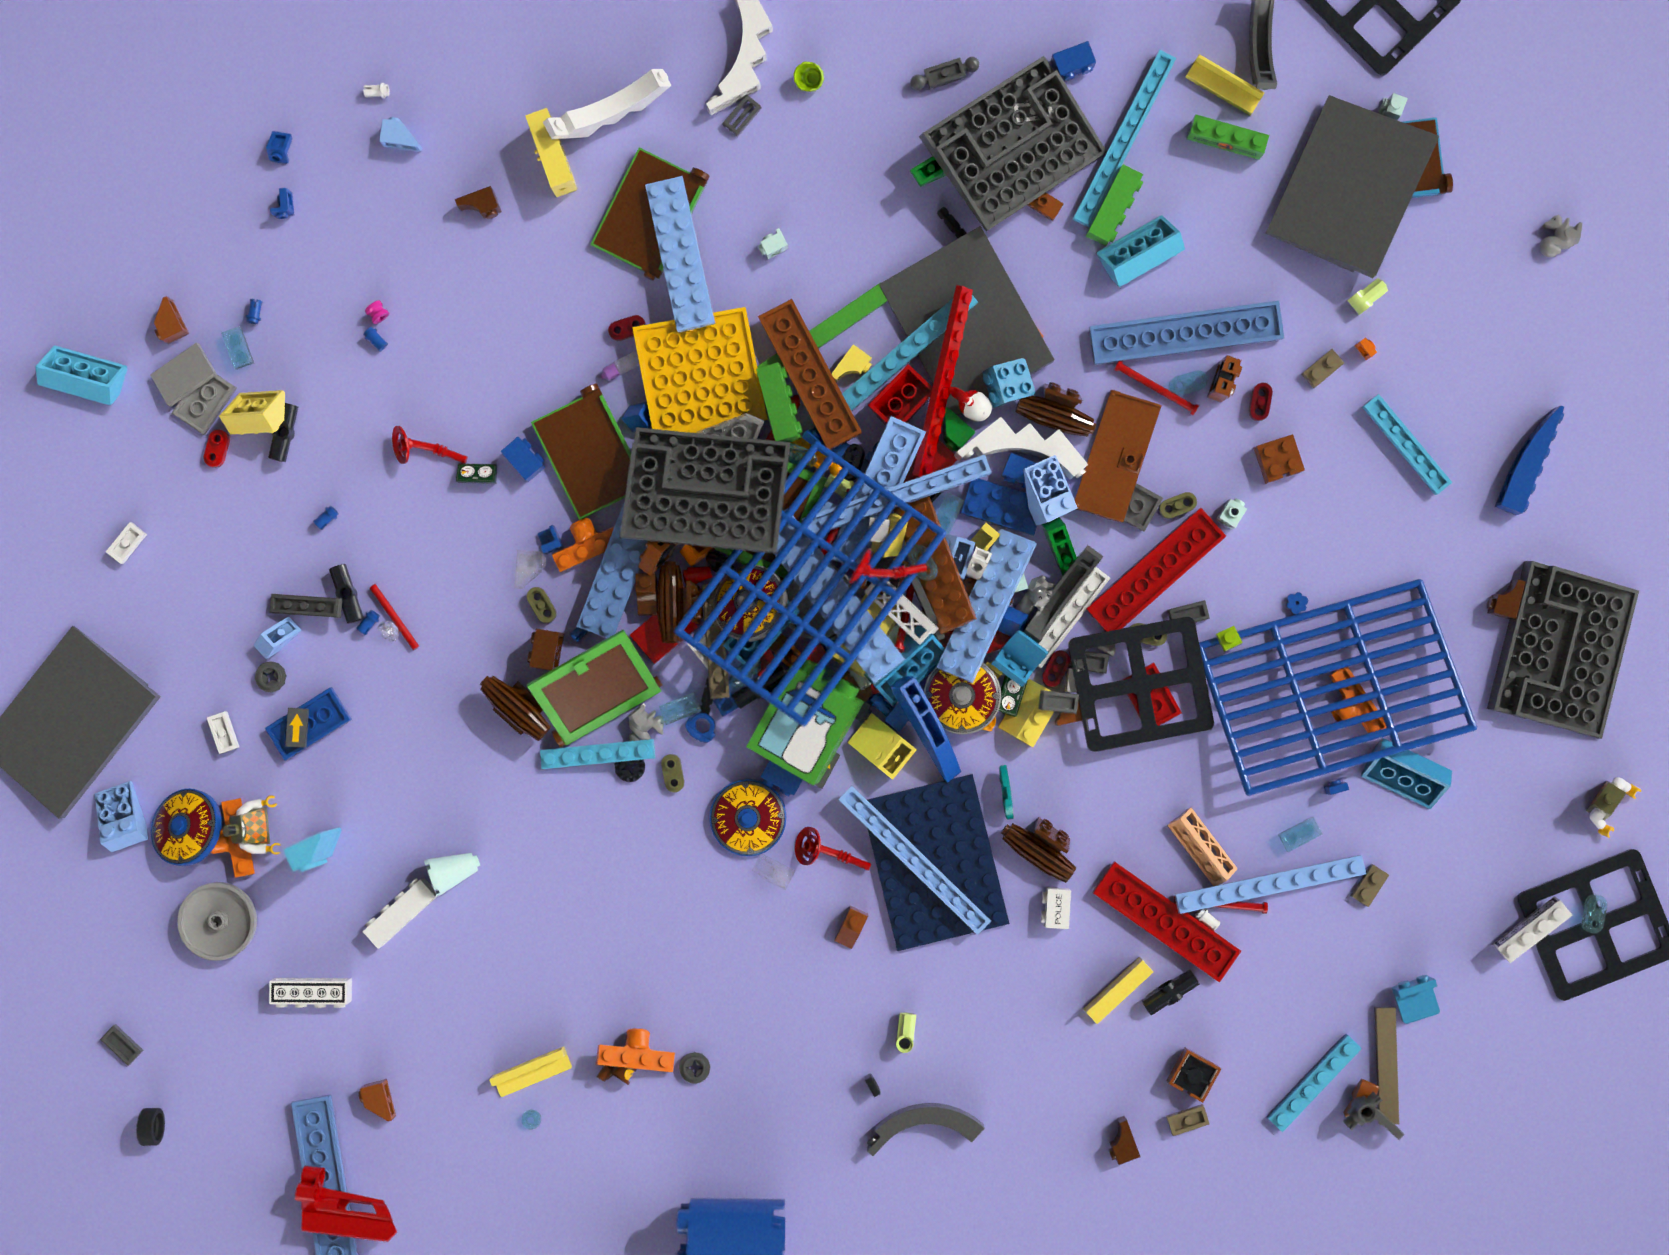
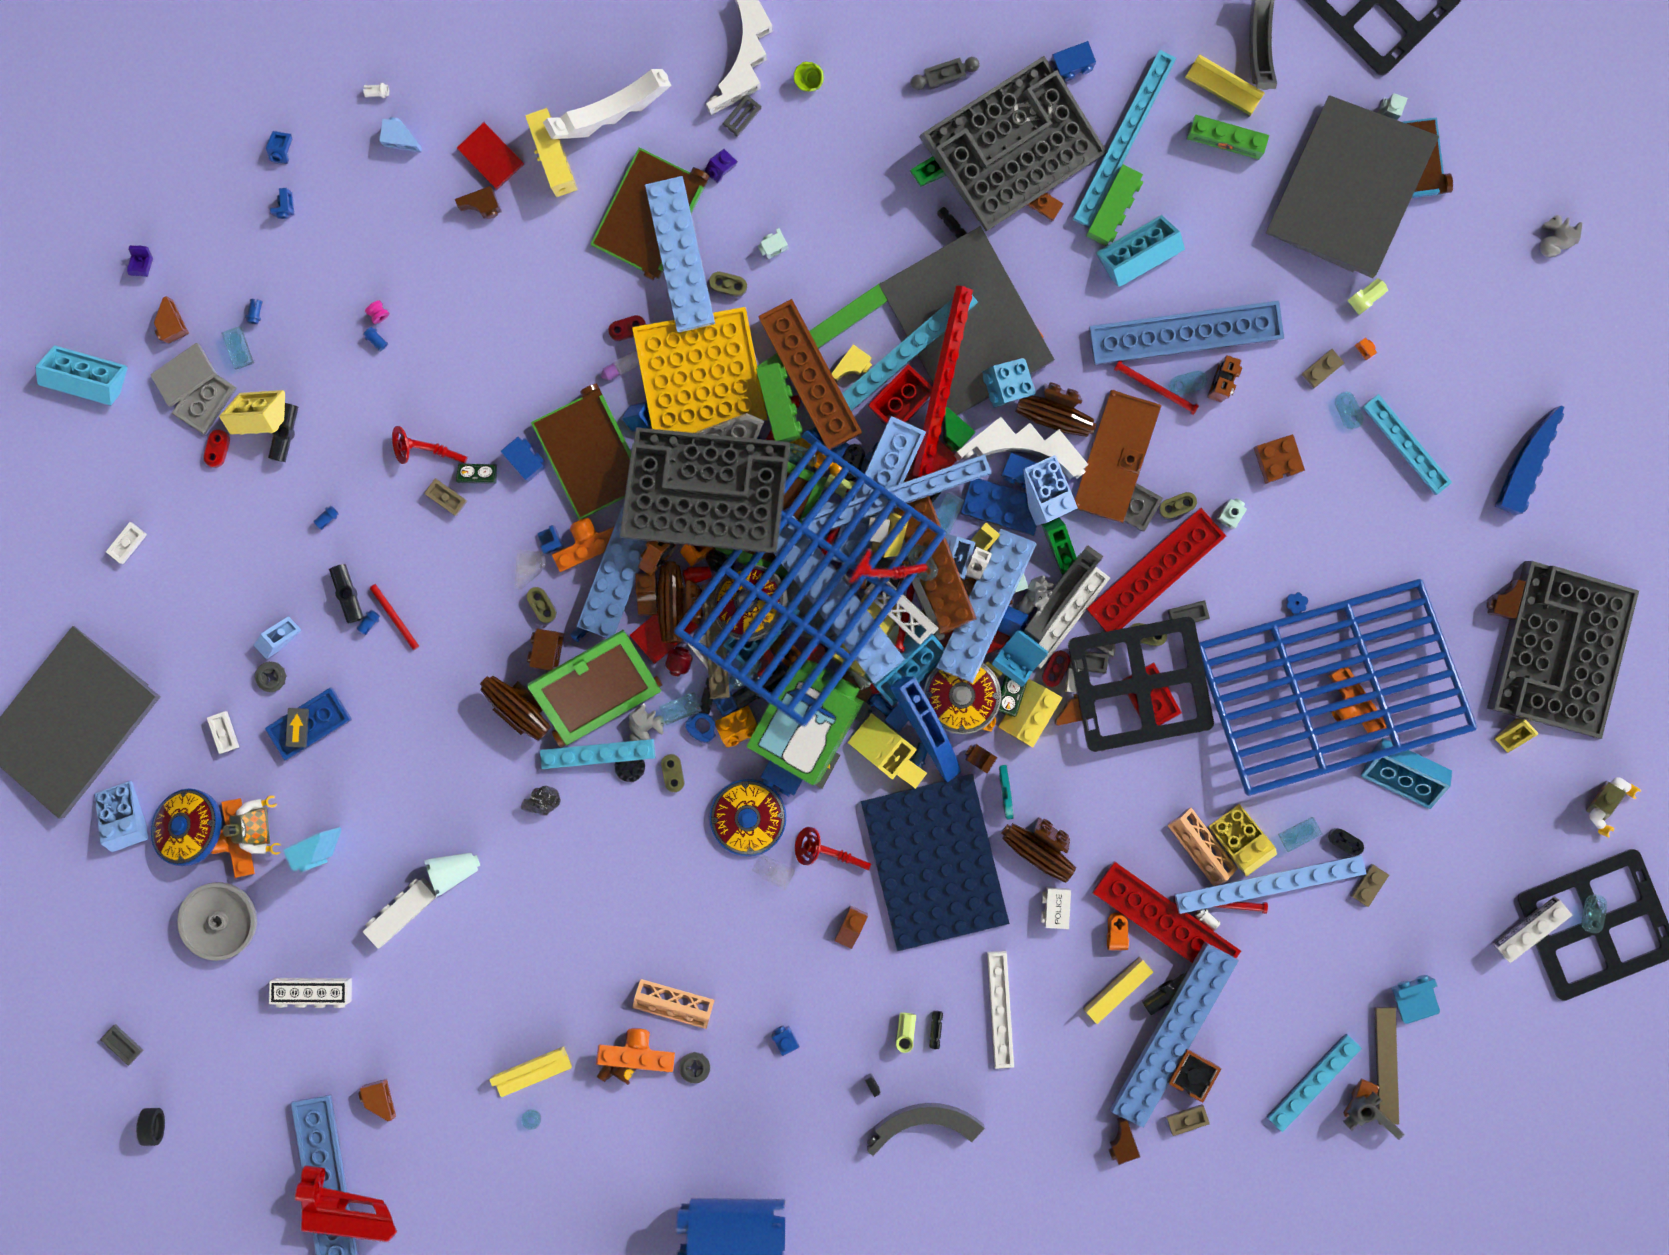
(140, 261): none -> dark purple bracket
(306, 605): dark grey tile -> none
(389, 630): clear plate -> none
(445, 497): none -> dark tan plate
(490, 155): none -> red tile
(542, 800): none -> clear smoke head
(672, 1010): none -> light nougat fence
(678, 661): none -> dark red head
(720, 165): none -> dark purple bracket
(728, 284): none -> olive plate
(736, 726): none -> light orange bracket
(785, 1040): none -> blue bracket
(912, 774): none -> light yellow panel
(914, 860): light blue plate -> none
(920, 755): none -> blue pin
(936, 1028): none -> black axle
(972, 403): white hair -> none
(980, 757): none -> reddish brown arch
(1000, 1009): none -> white tile
(1058, 701): dark grey tile -> none
(1117, 935): none -> orange piece
(1174, 1034): none -> medium blue plate
(1229, 638): lime plate -> none
(1243, 840): none -> light yellow slope
(1260, 402): dark red plate -> none
(1335, 787): blue plate -> none
(1346, 411): none -> clear light blue plate
(1348, 838): none -> black beam
(1516, 734): none -> light yellow slope

